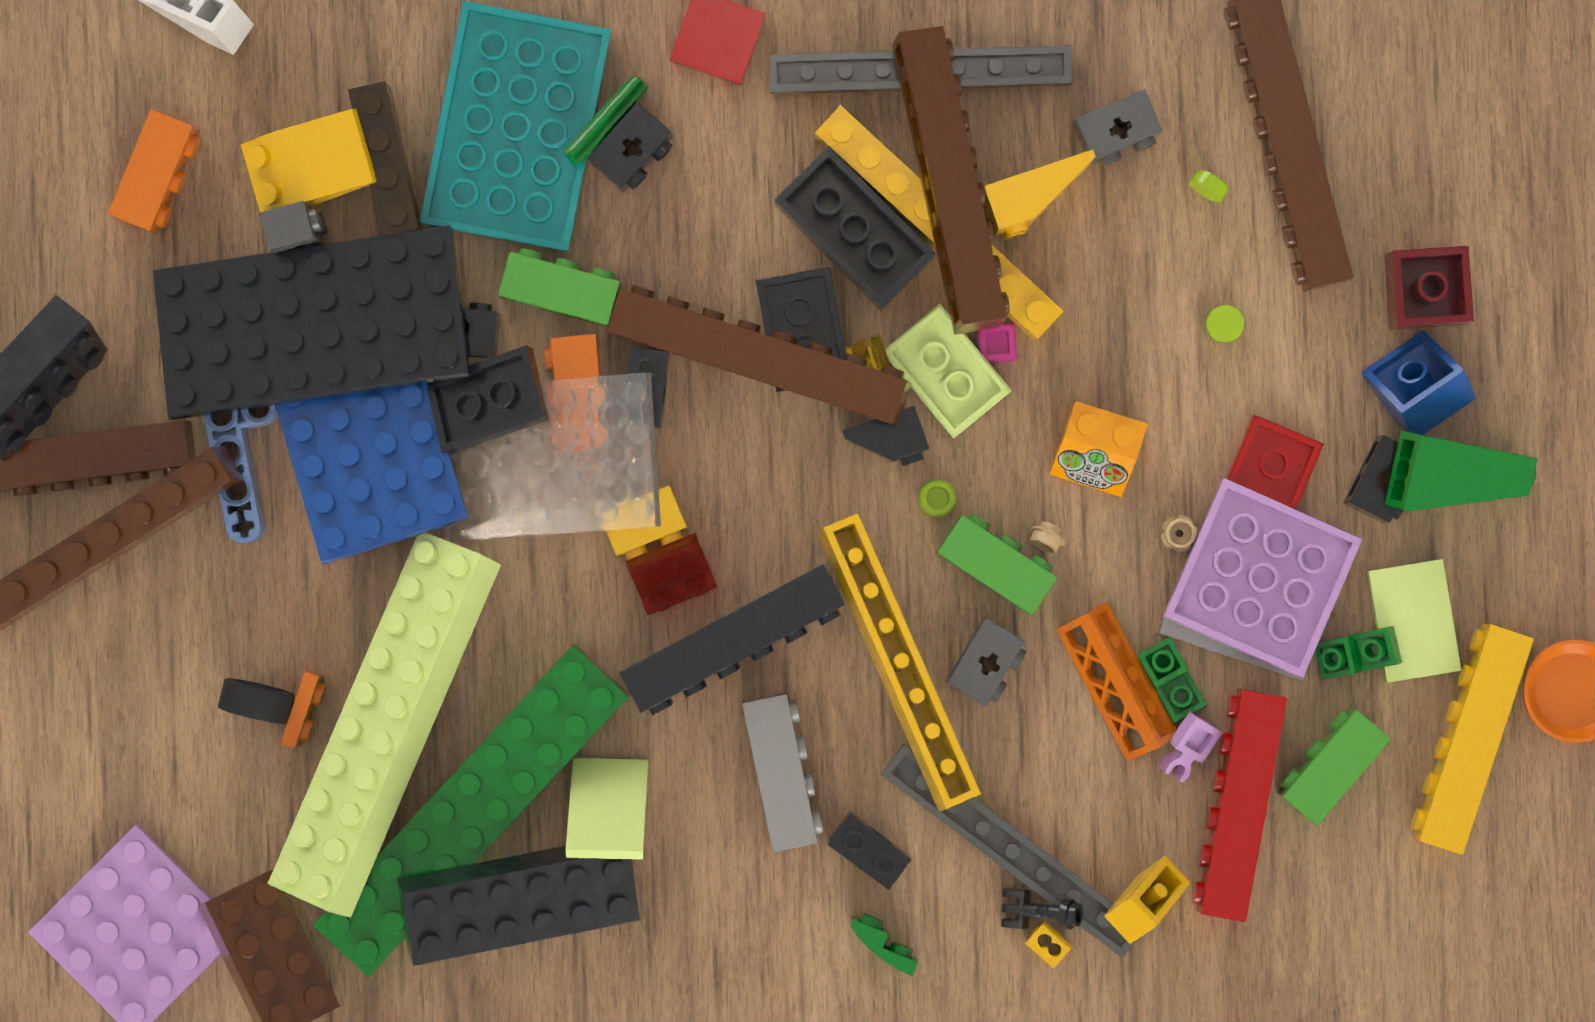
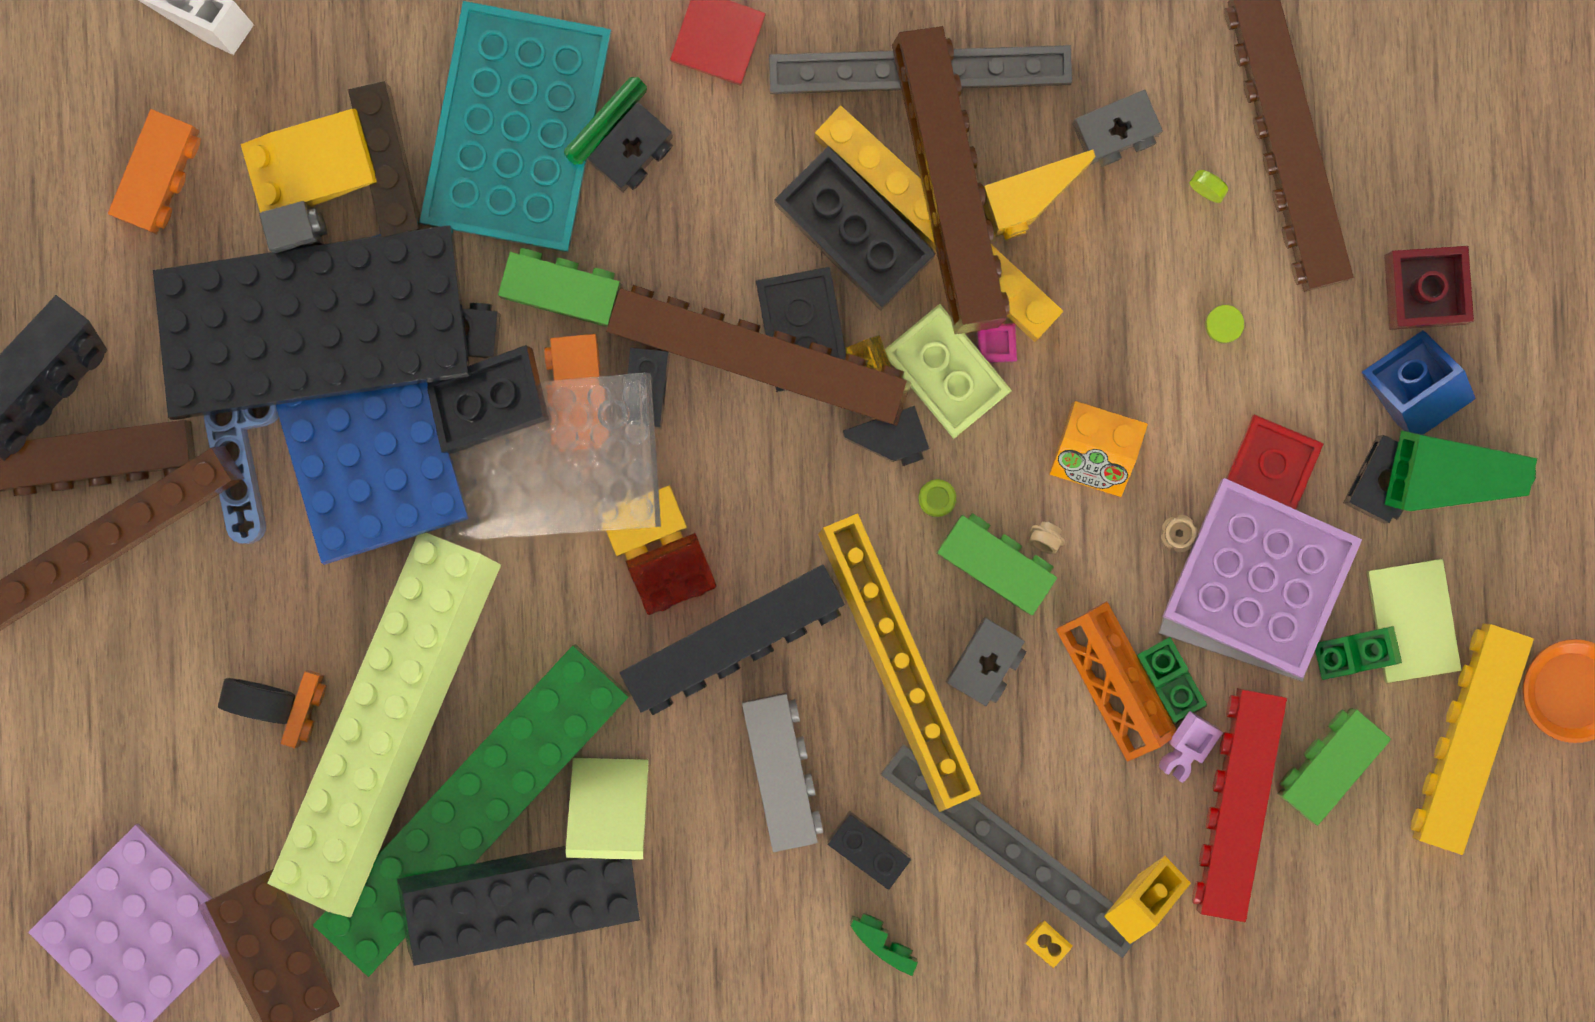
(1068, 913): black hinge -> none

